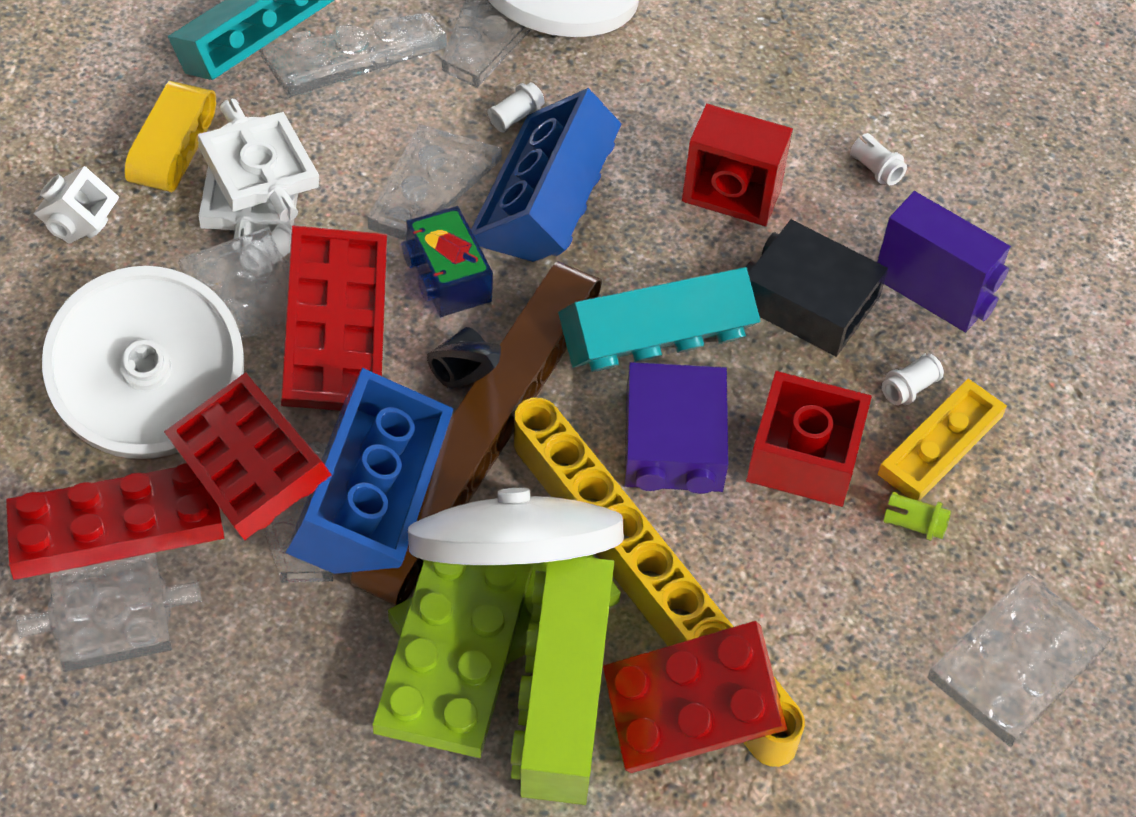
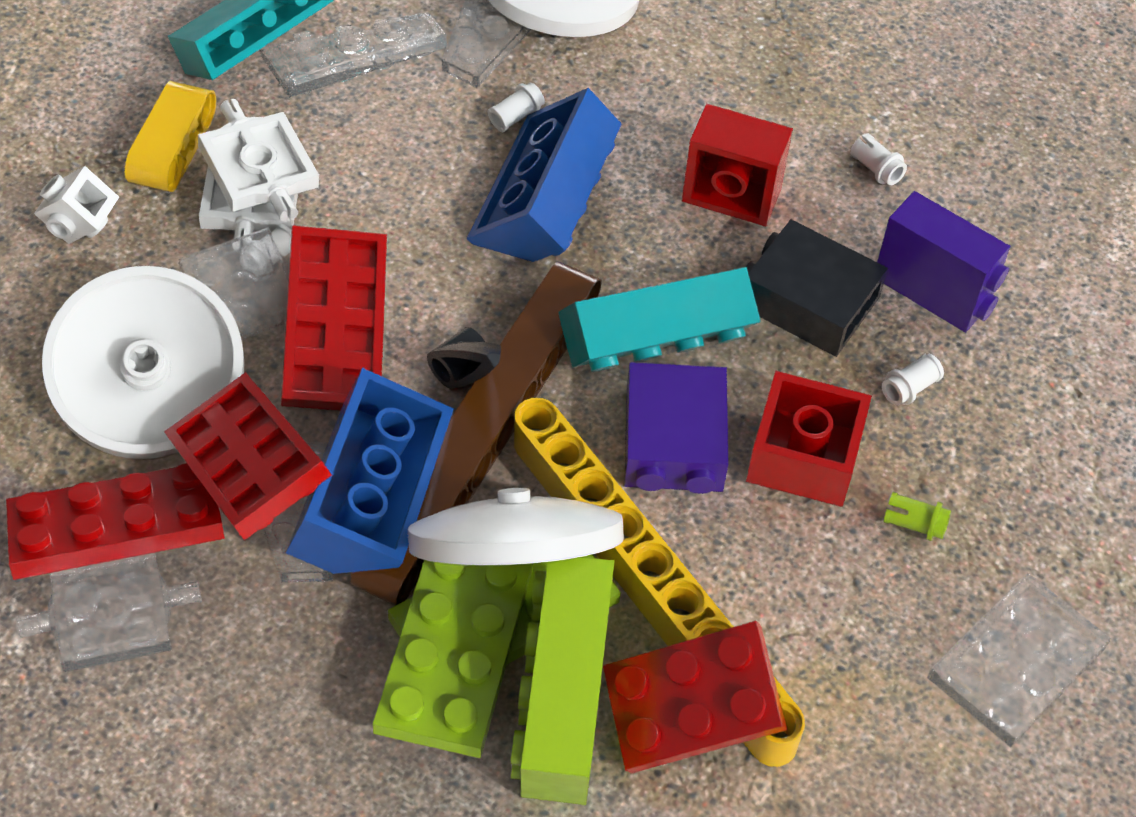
(430, 178): clear wing -> none
(448, 261): brick -> none
(942, 440): yellow plate -> none

